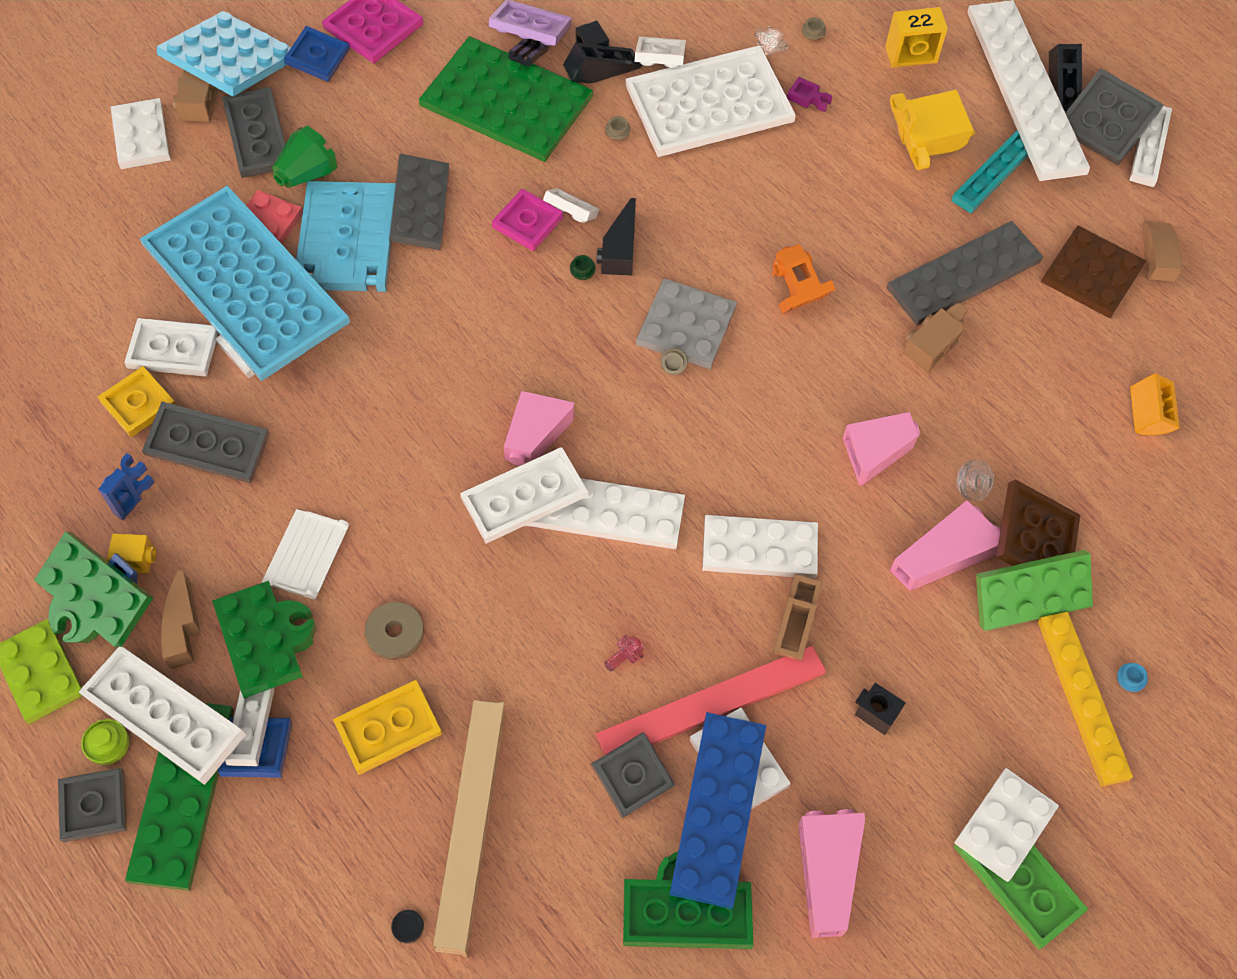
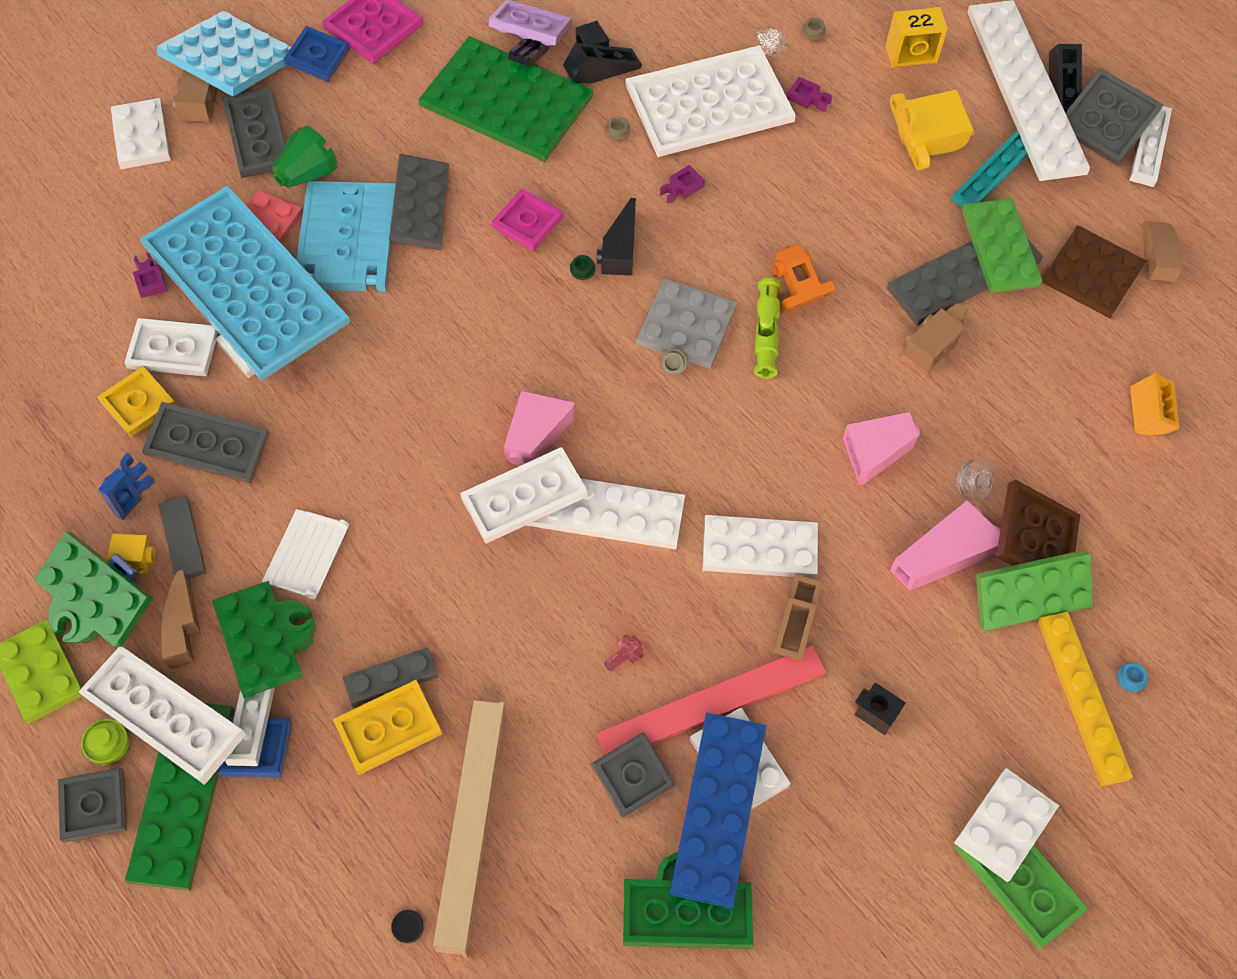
(148, 277): none -> magenta plate
(182, 537): none -> dark grey tile
(388, 676): none -> dark grey plate
(394, 614): dark tan tile -> none
(580, 210): white plate -> none
(661, 51): white plate -> none
(683, 182): none -> magenta plate
(768, 313): none -> lime piece
(830, 867): bright pink slope -> none
(1001, 245): none -> bright green plate

